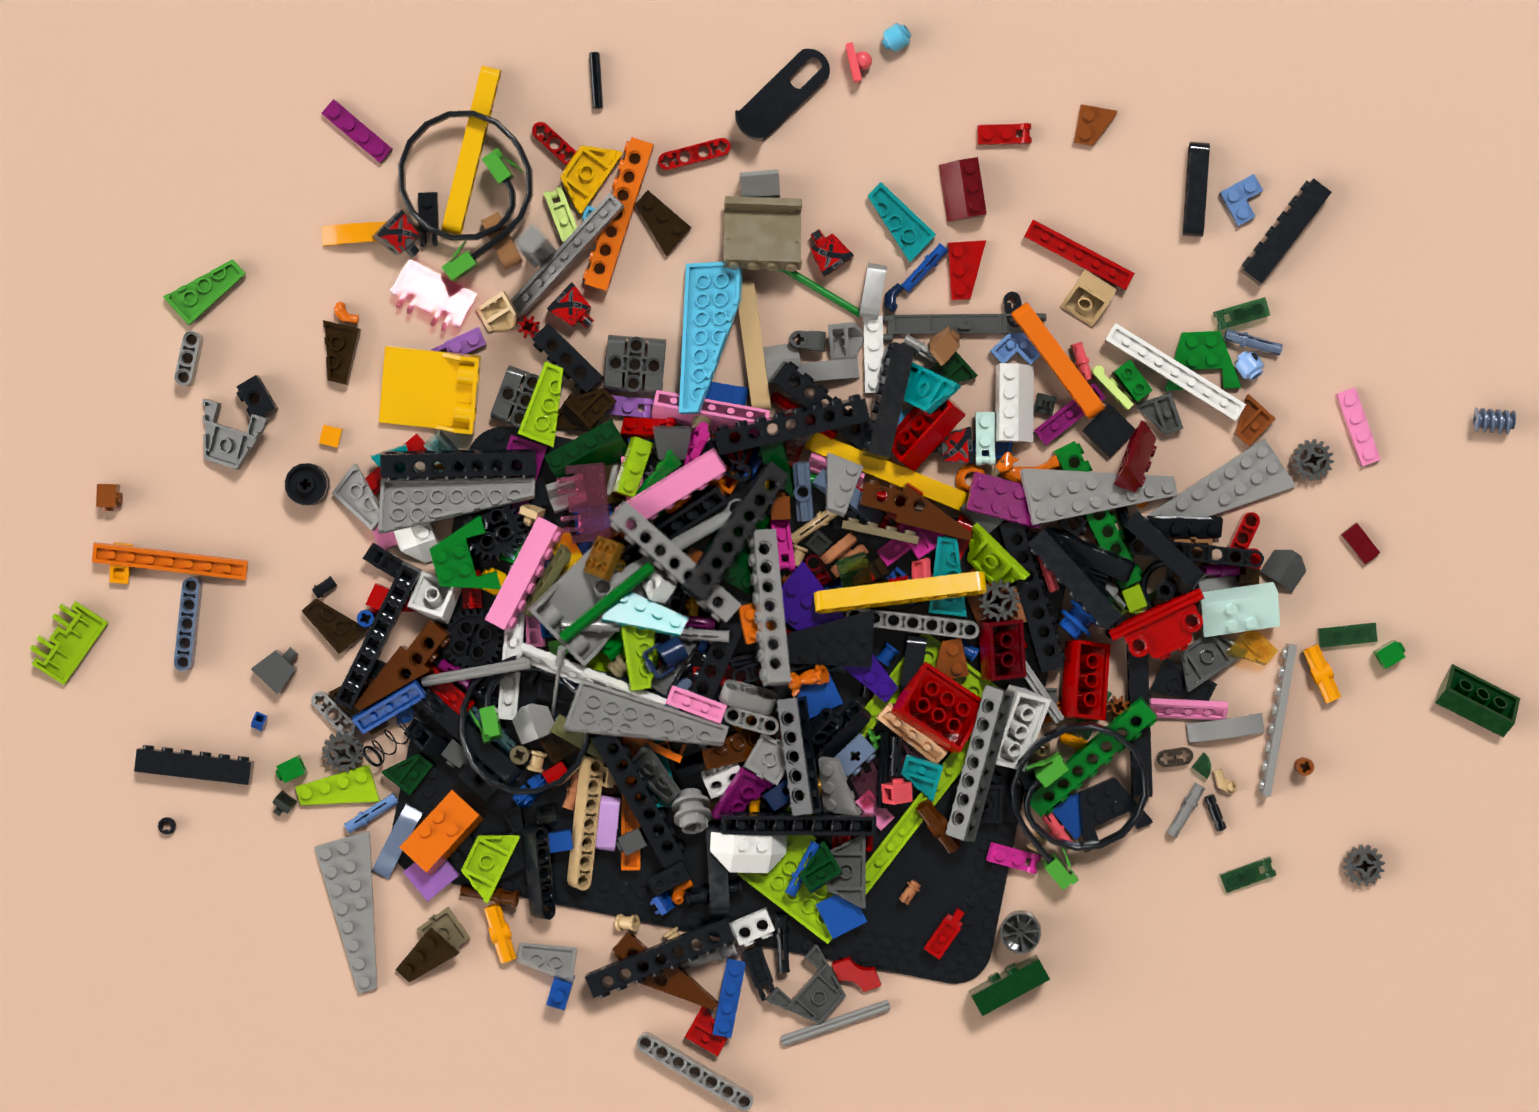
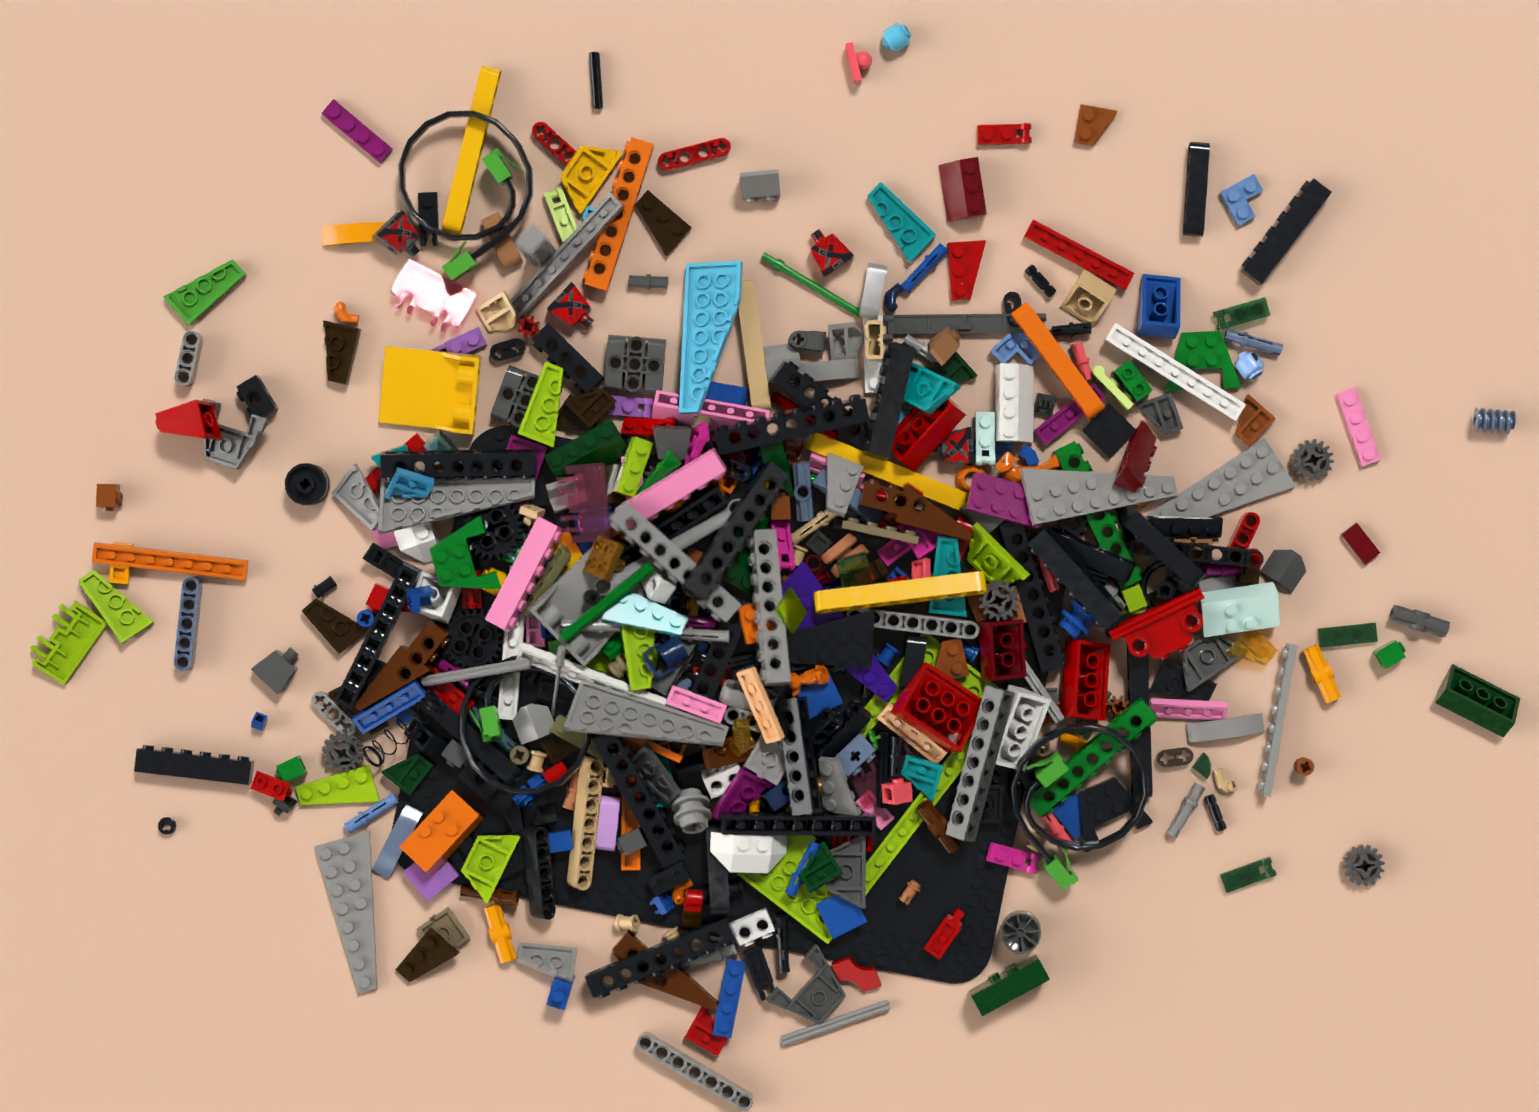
(119, 613): none -> lime wing
(190, 419): none -> red slope
(271, 786): none -> red hinge
(330, 436): light orange tile -> none
(409, 484): none -> dark azure wing
(419, 597): none -> blue panel
(506, 345): none -> black beam
(595, 600): none -> black pin
(648, 281): none -> dark grey pin
(692, 908): none -> leg
(742, 739): none -> clear yellow piece
(760, 705): none -> light nougat plate
(762, 233): dark tan panel -> none
(779, 97): black piece -> none
(791, 610): none -> clear neon green piece
(874, 346): none -> tan brick
(1029, 455): none -> blue piece
(1040, 280): none -> black axle
(1071, 329): none -> black pin
(1159, 306): none -> blue slope
(1419, 621): none -> dark grey piece

